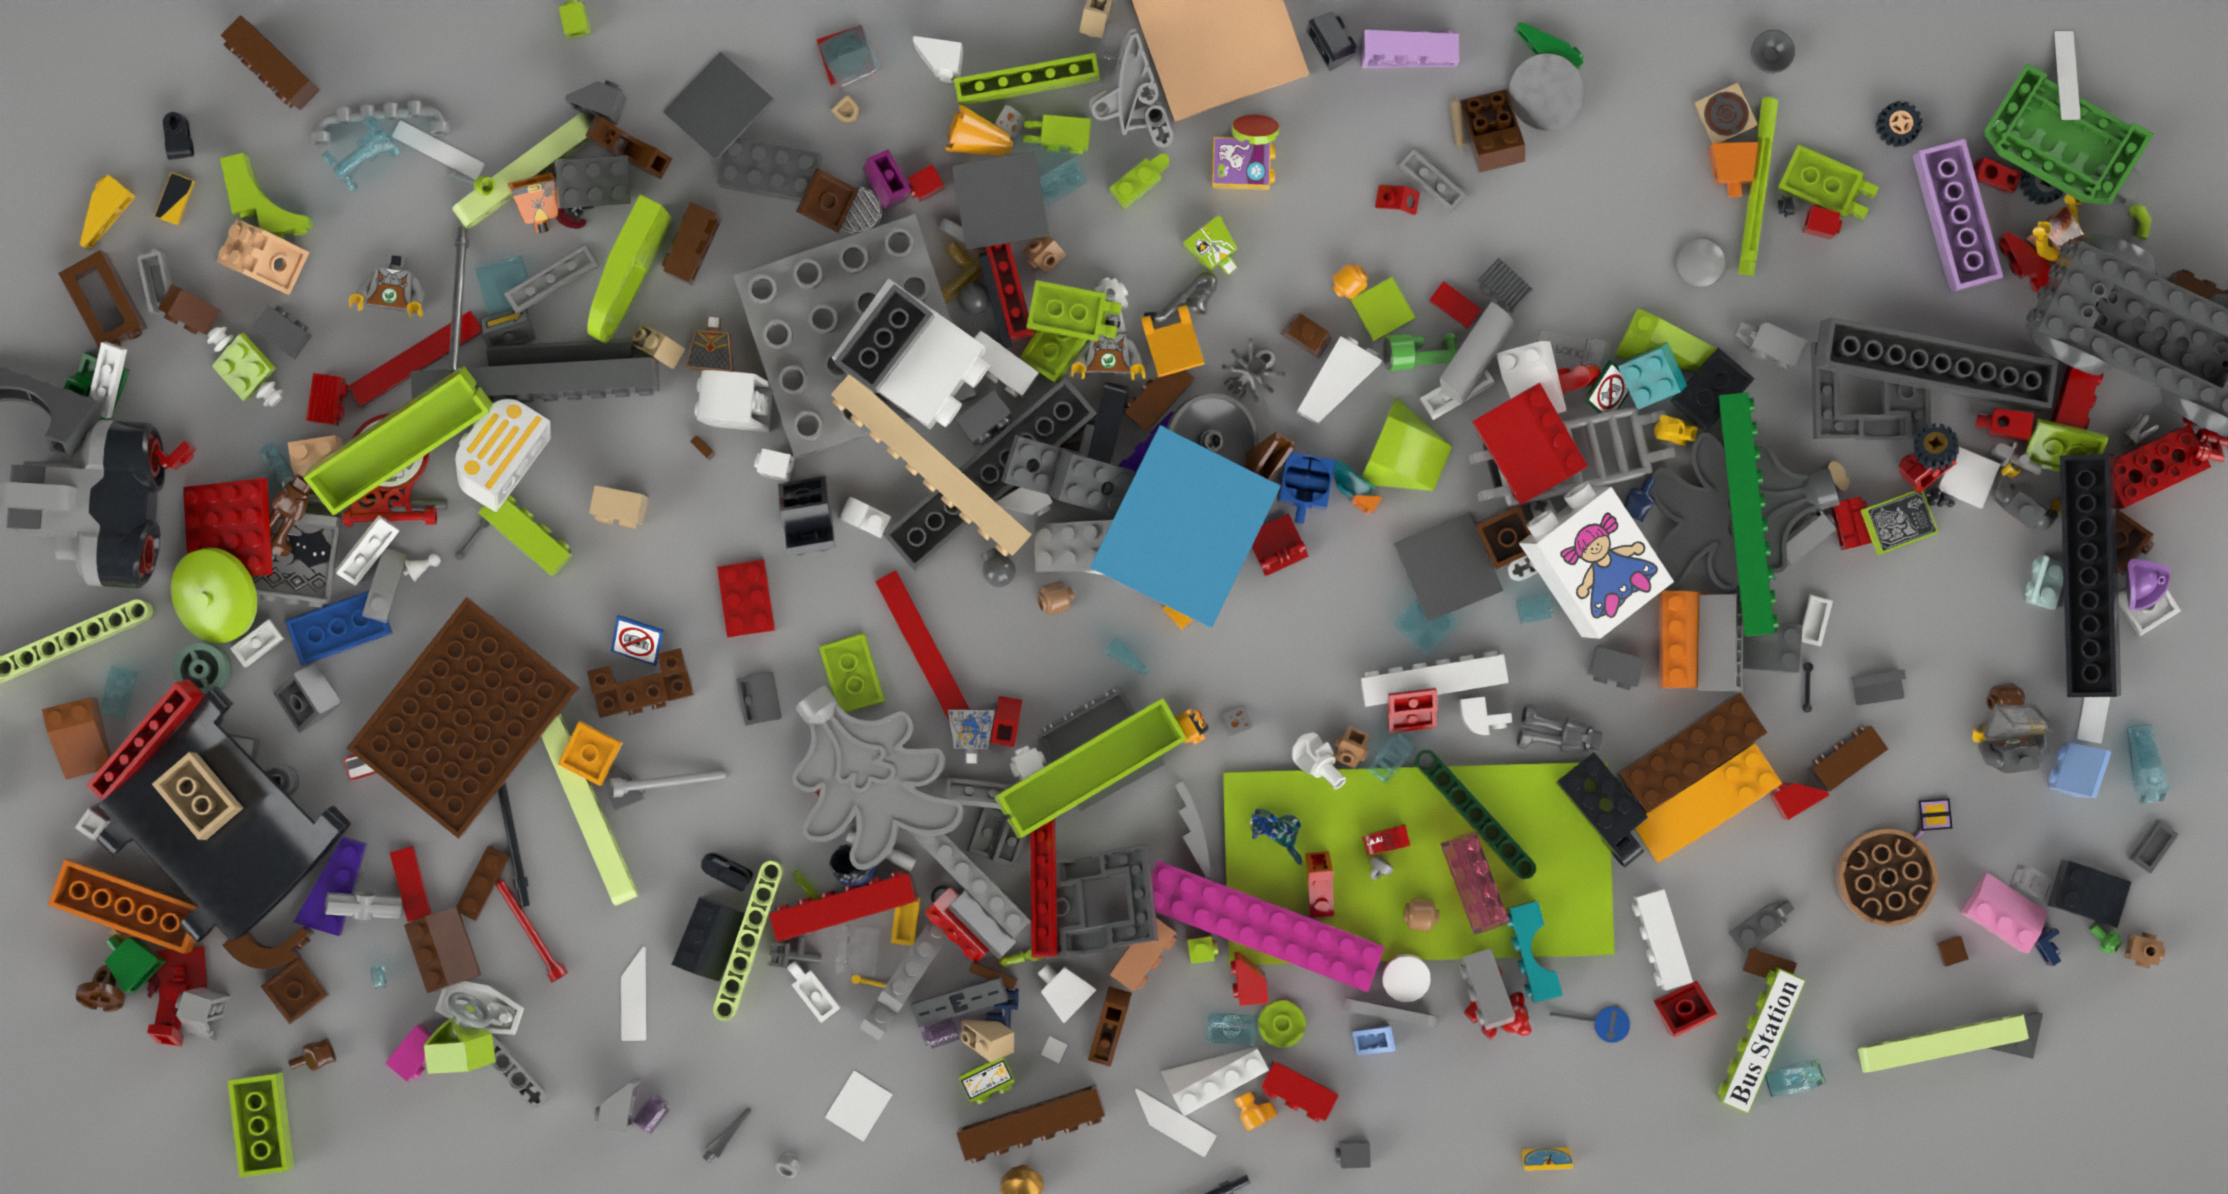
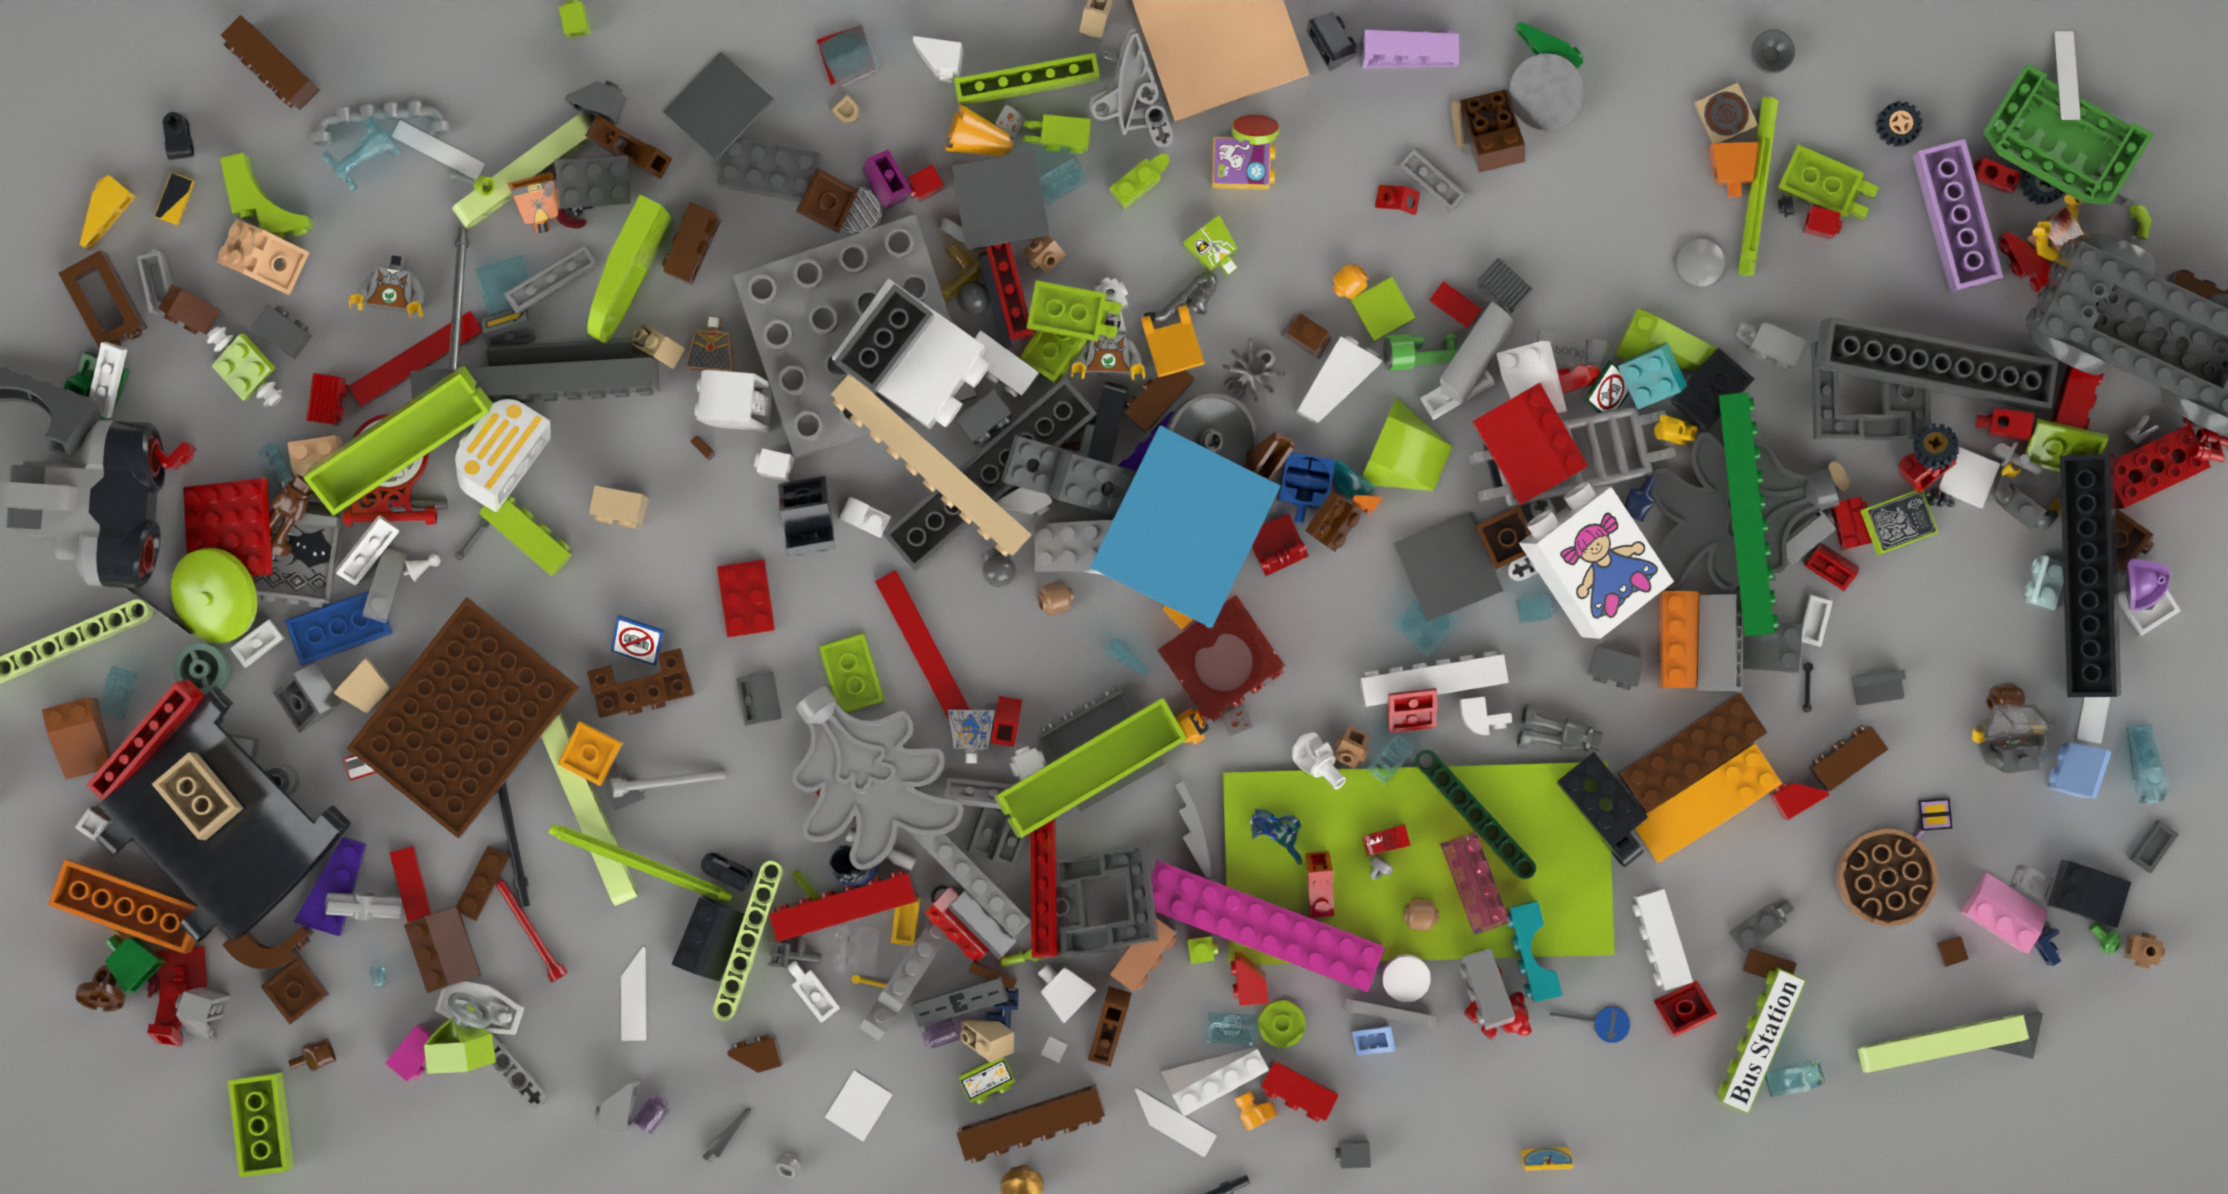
(159, 610): none -> sticker
(364, 686): none -> tan torso
(640, 863): none -> lime piece
(758, 1056): none -> reddish brown slope
(1181, 653): none -> clear red hose
(1333, 522): none -> reddish brown plate
(1832, 566): none -> red slope

